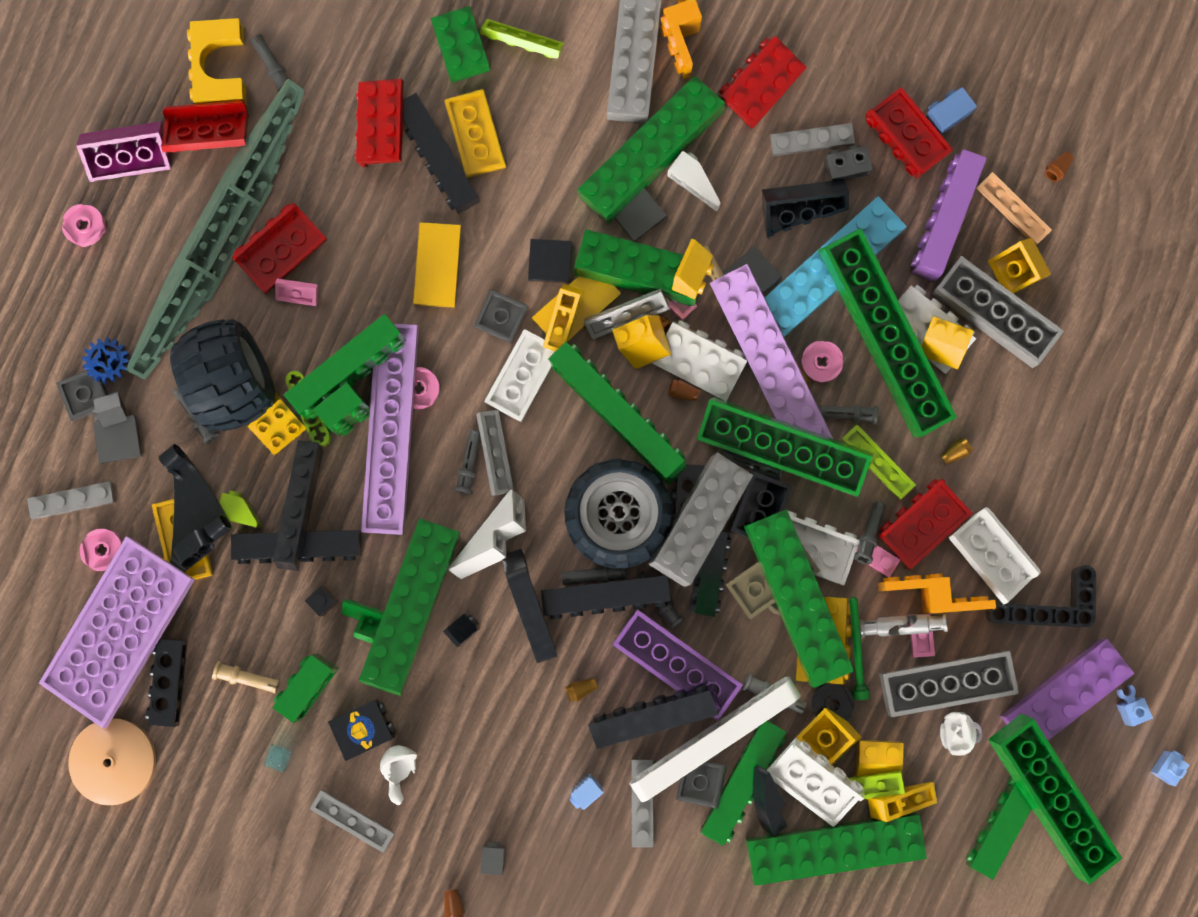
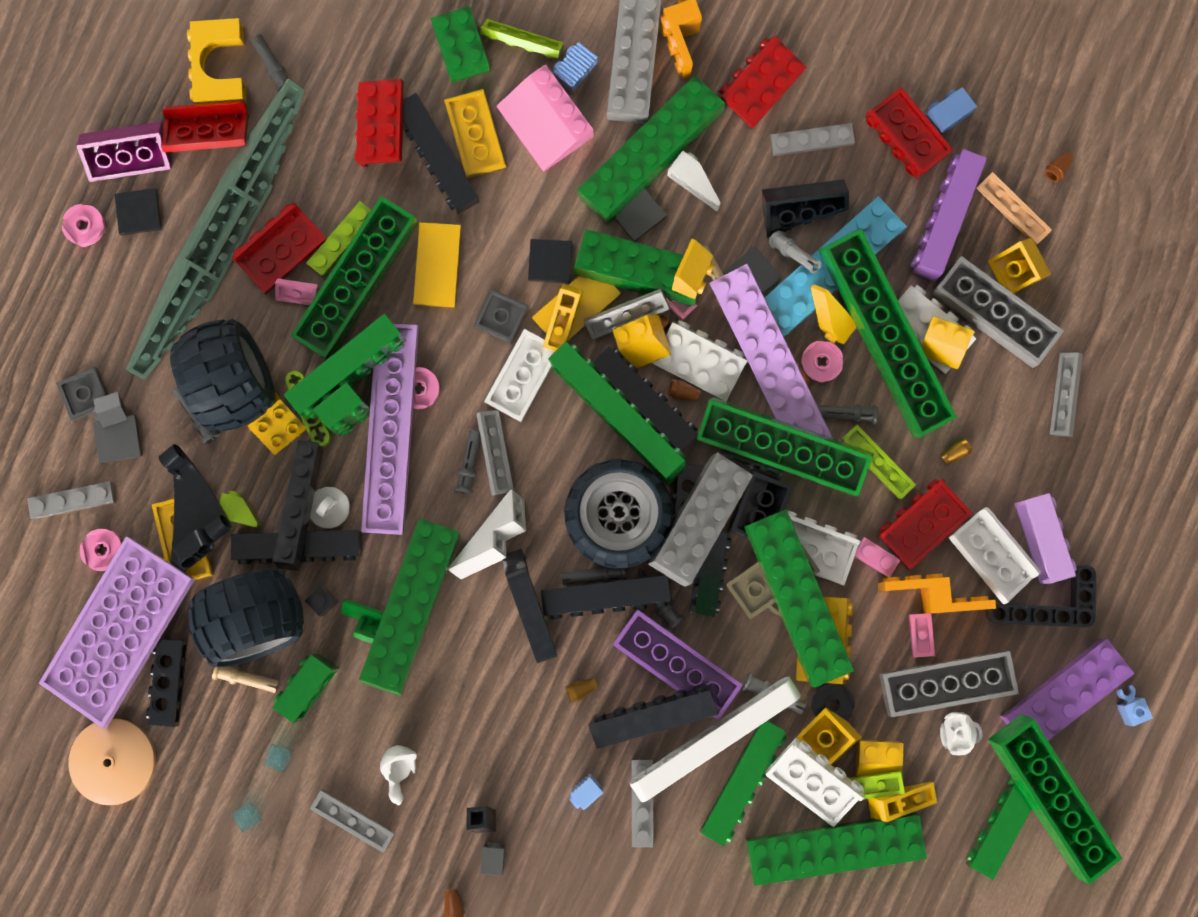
(114, 359): blue gear -> none
(138, 211): none -> black tile
(245, 617): none -> black wheel
(246, 817): none -> clear light blue plate
(330, 508): none -> white tile
(339, 240): none -> lime plate
(355, 278): none -> green brick
(362, 729): black panel -> none
(462, 630): black slope -> none
(481, 819): none -> black brick
(545, 118): none -> bright pink slope
(575, 66): none -> light blue brick
(650, 403): none -> black brick
(703, 785): dark grey tile -> none
(767, 801): black slope -> none
(790, 249): none -> light grey pin
(831, 316): none -> yellow slope
(848, 164): dark grey brick -> none
(860, 690): green piece -> none
(868, 540): dark grey pin -> none
(887, 625): light grey piece -> none
(1045, 538): none -> lavender piece
(1066, 394): none -> light grey plate
(1170, 767): light blue brick -> none

